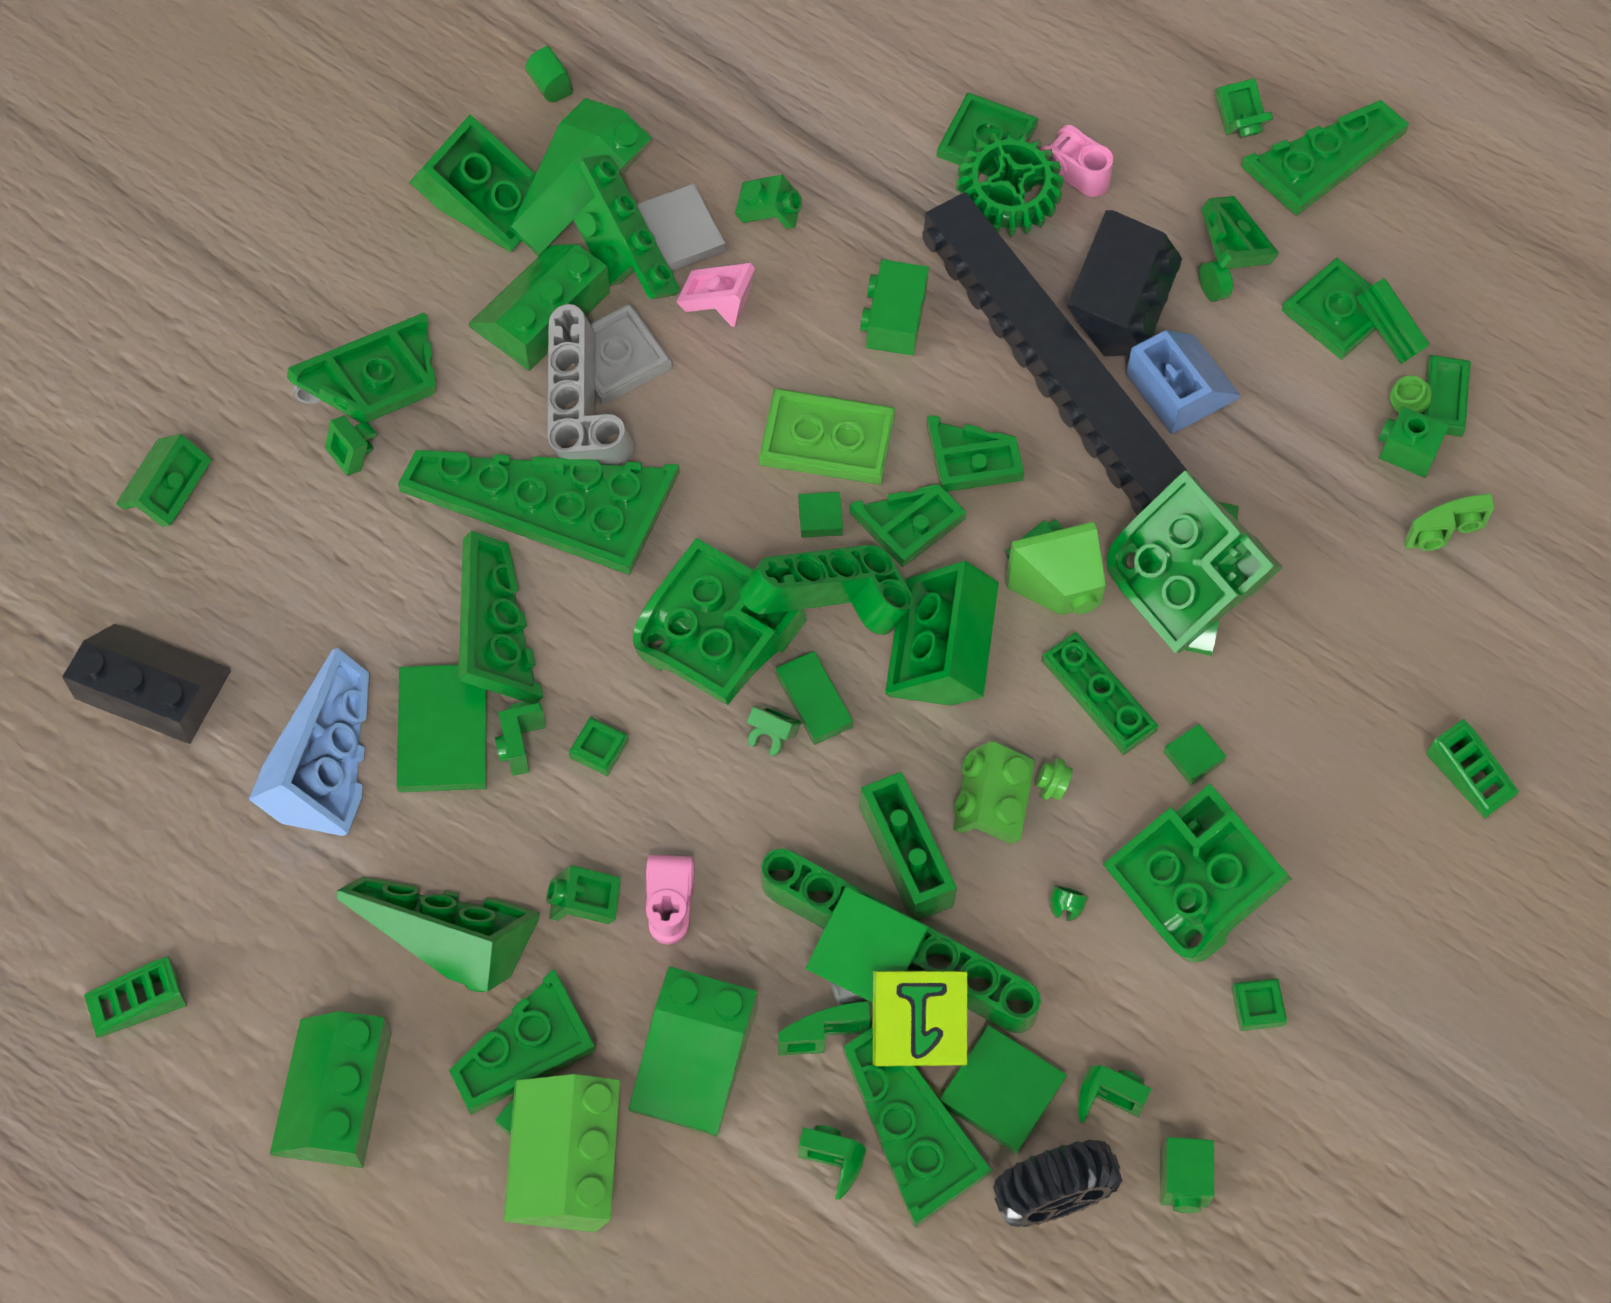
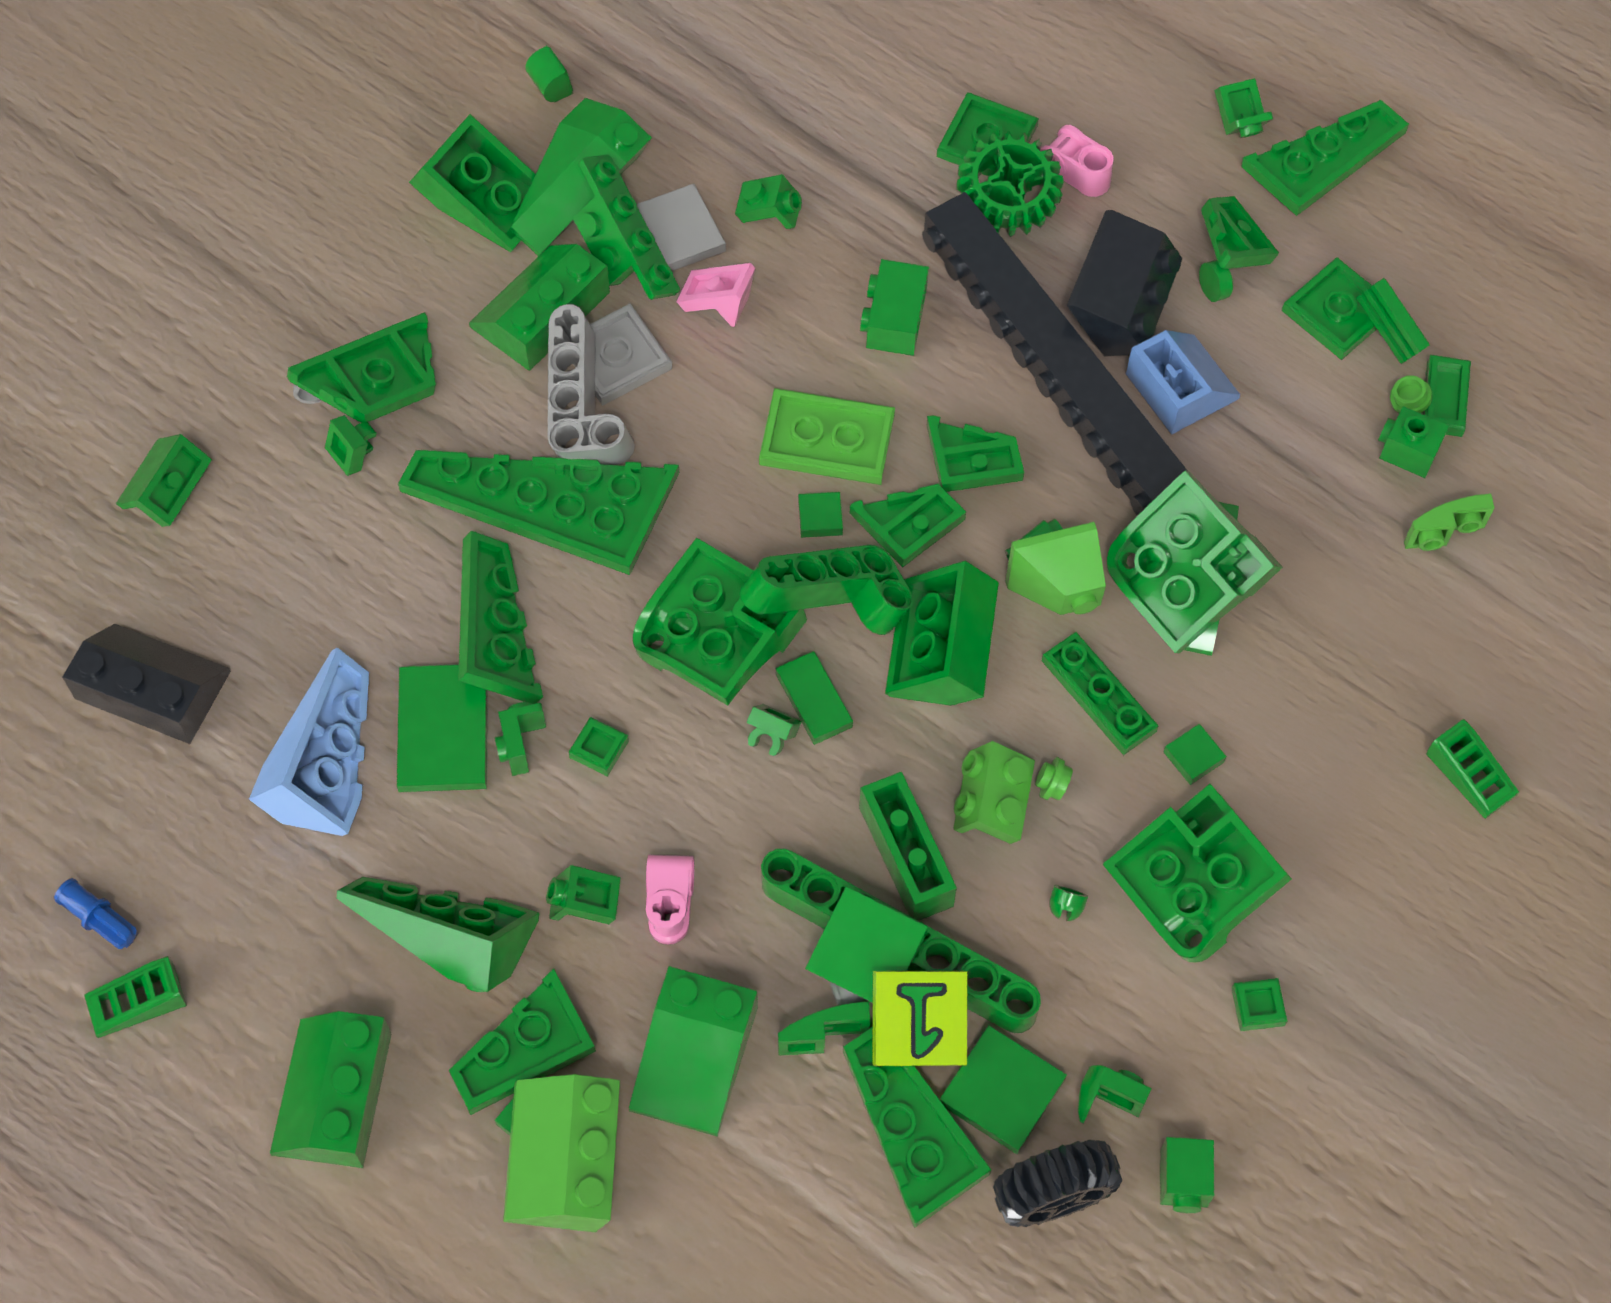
(95, 914): none -> blue axle
(830, 1148): green plate -> none

